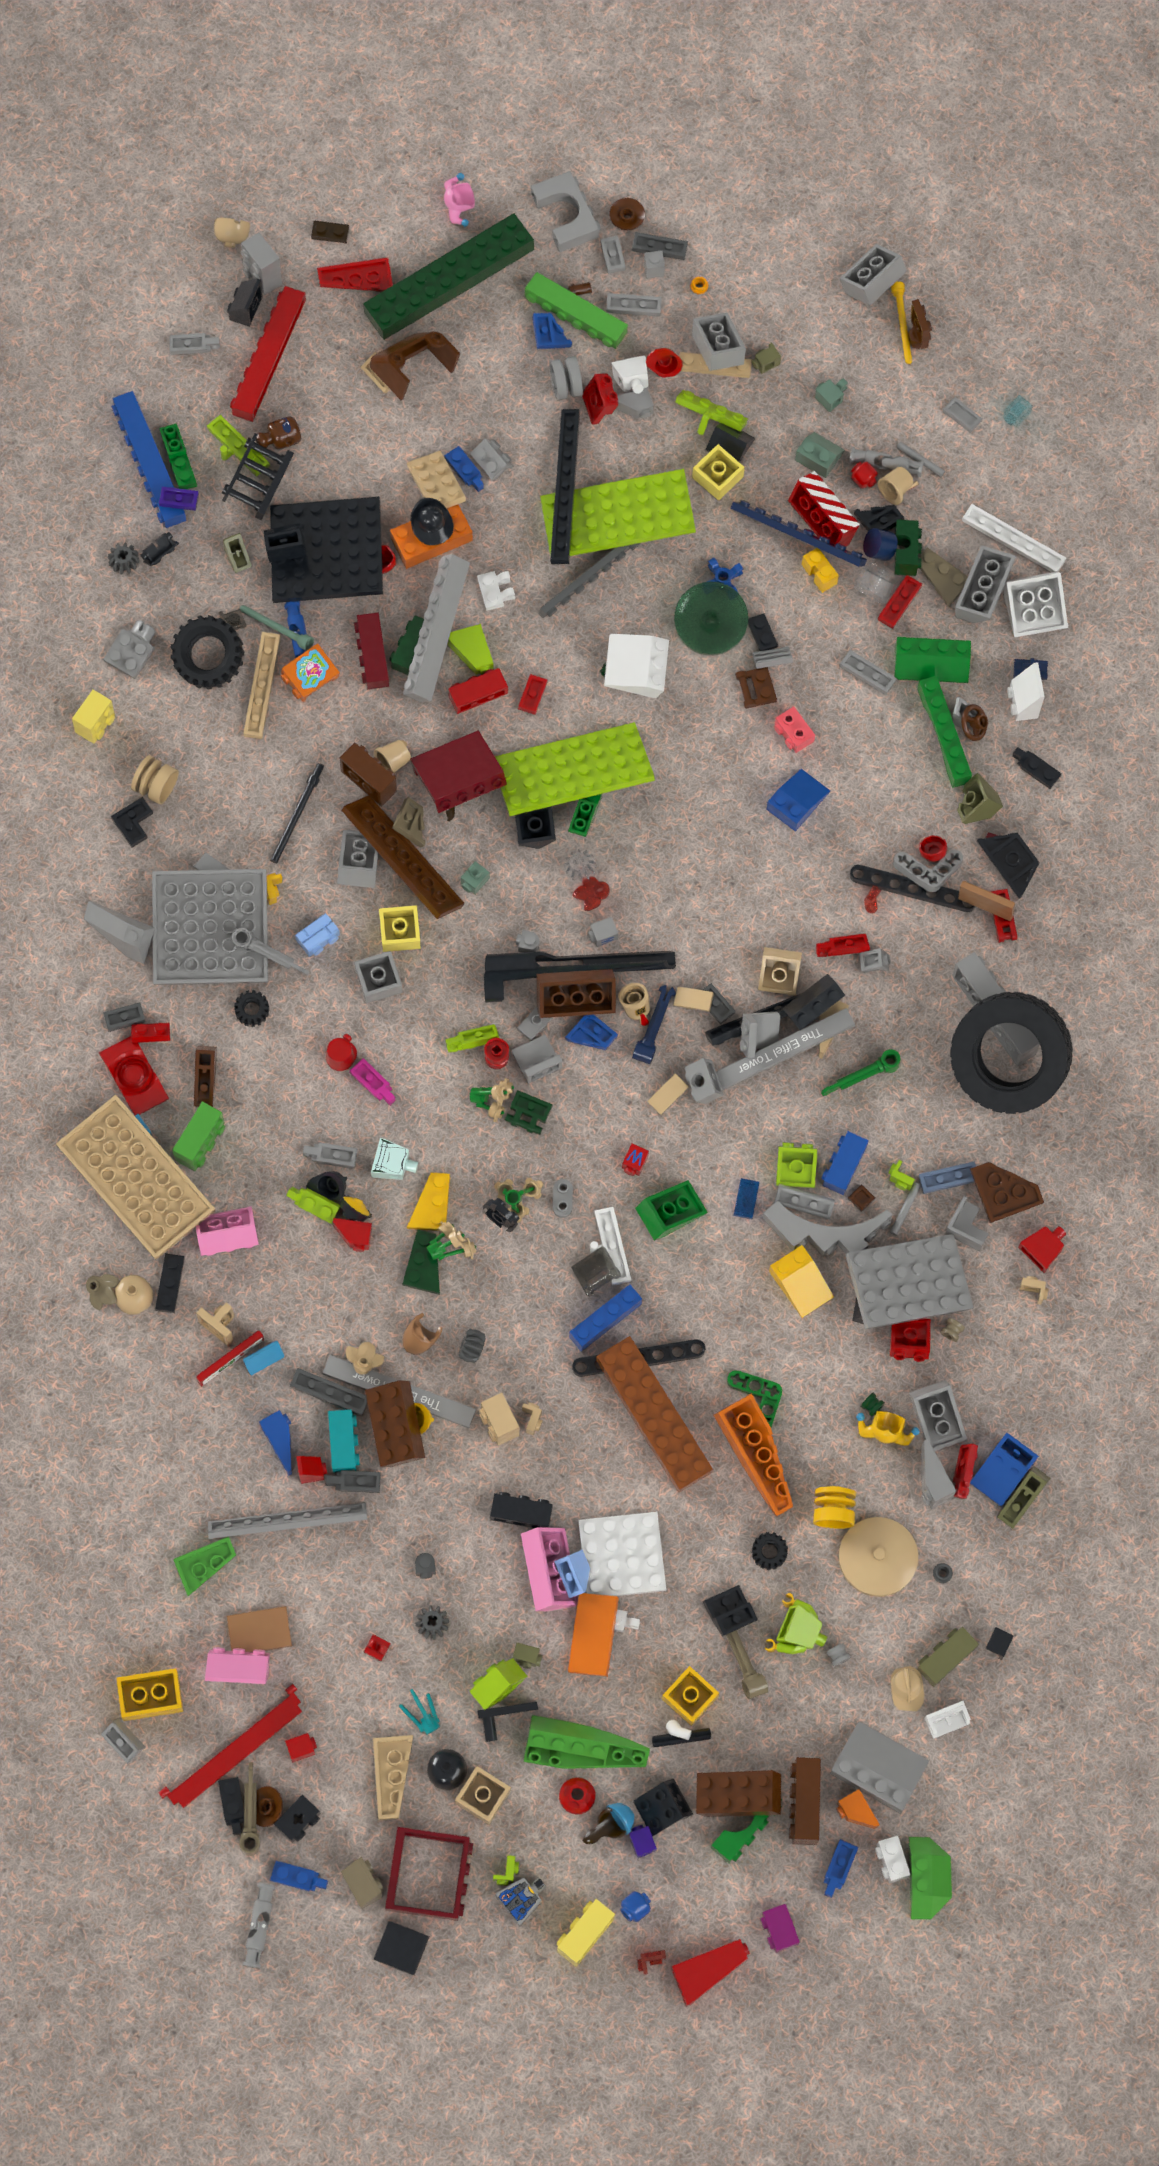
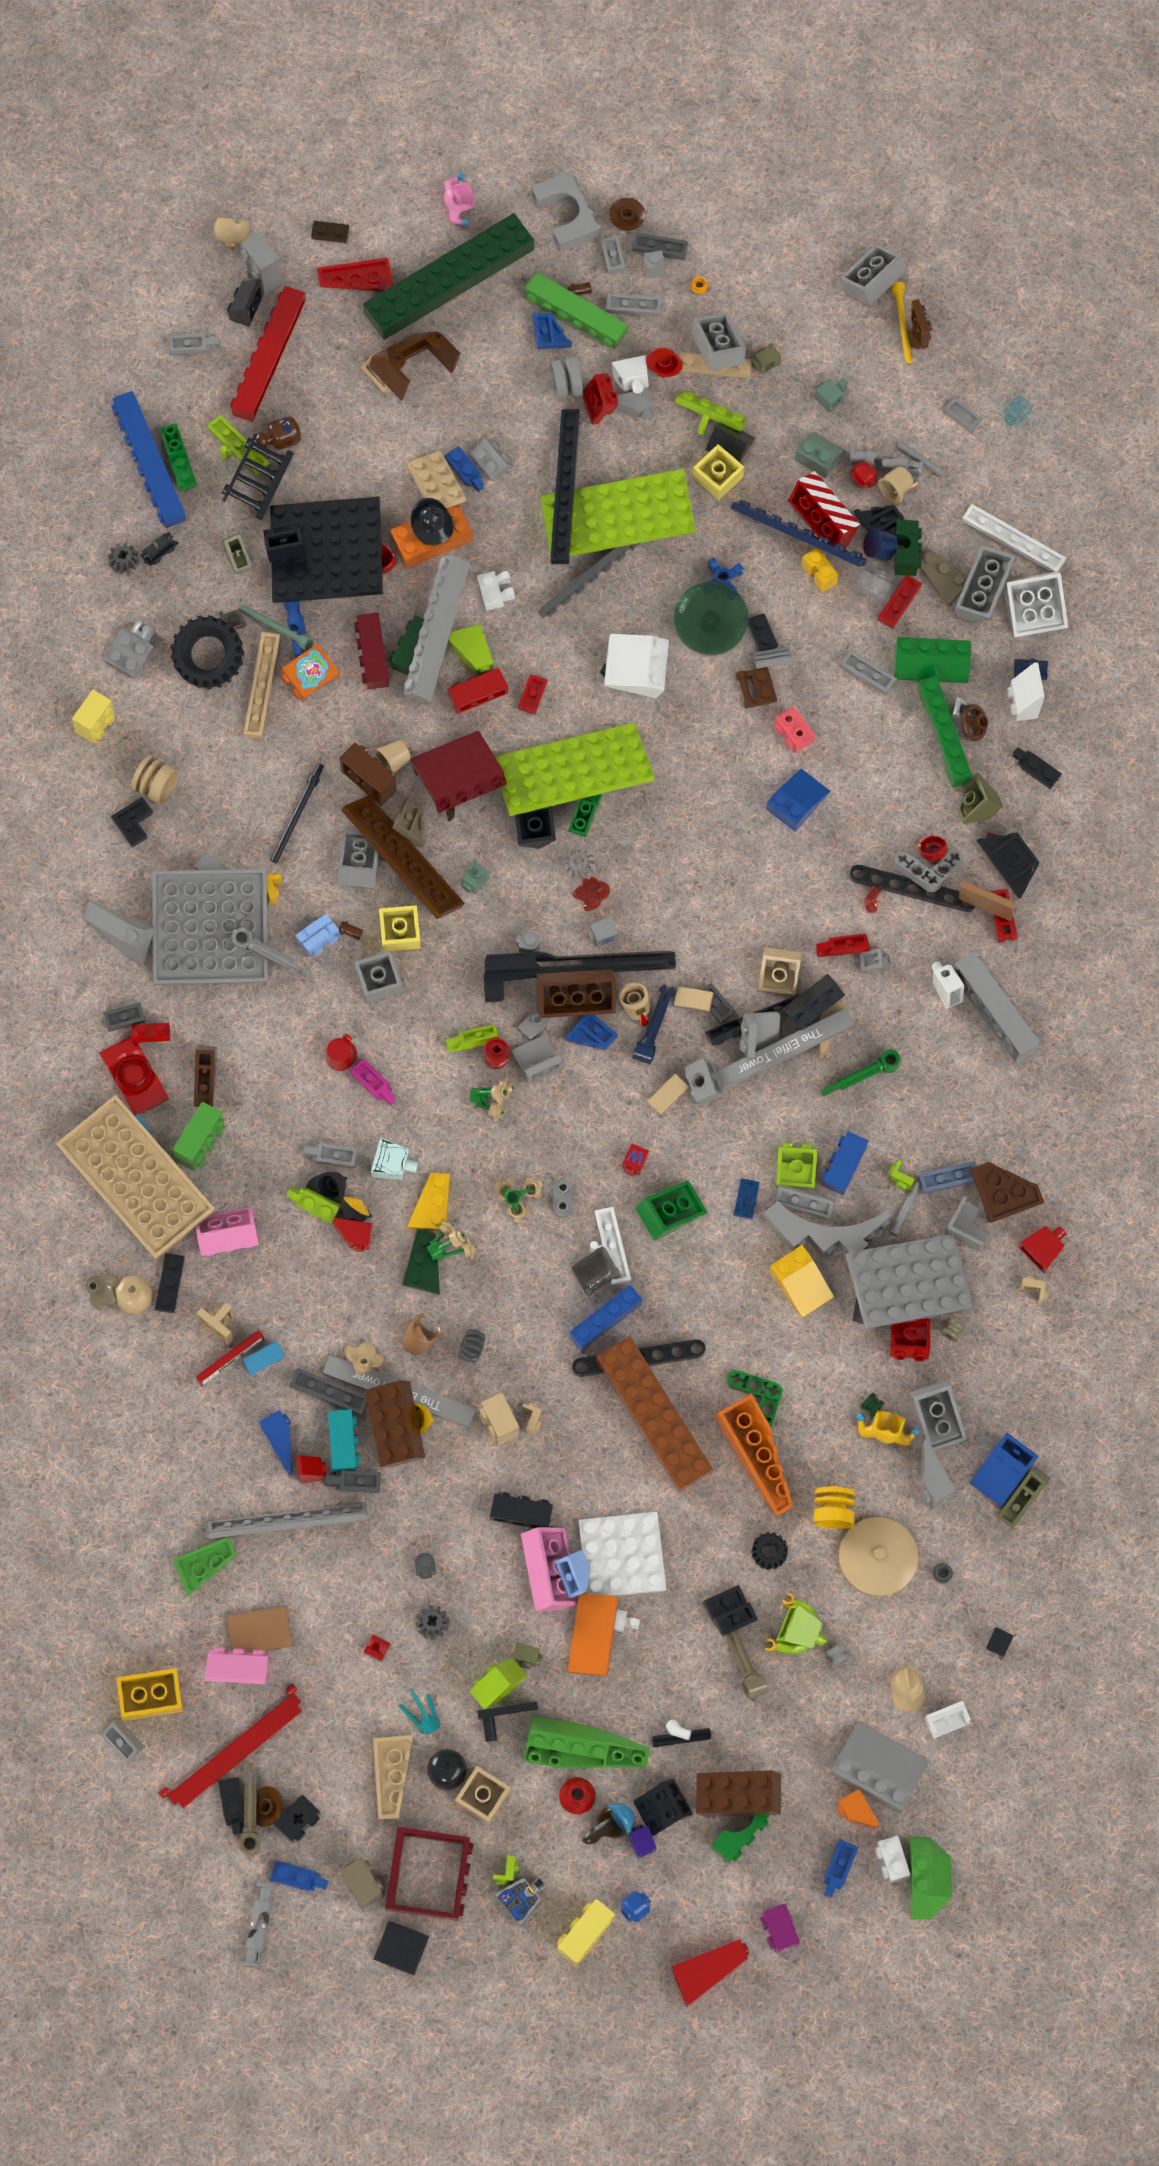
(178, 498): dark purple plate -> none
(248, 998): black tyre -> none
(301, 1747): red brick -> none
(350, 930): none -> reddish brown pin
(500, 1214): black plate -> none
(531, 1107): dark green plate -> none
(654, 1958): clear red bracket -> none
(690, 1696): yellow brick -> none
(806, 1801): reddish brown brick -> none
(861, 1198): reddish brown tile -> none
(947, 984): none -> white torso
(947, 1655): olive brick -> none
(964, 1470): red hinge -> none
(981, 1083): black tyre -> none

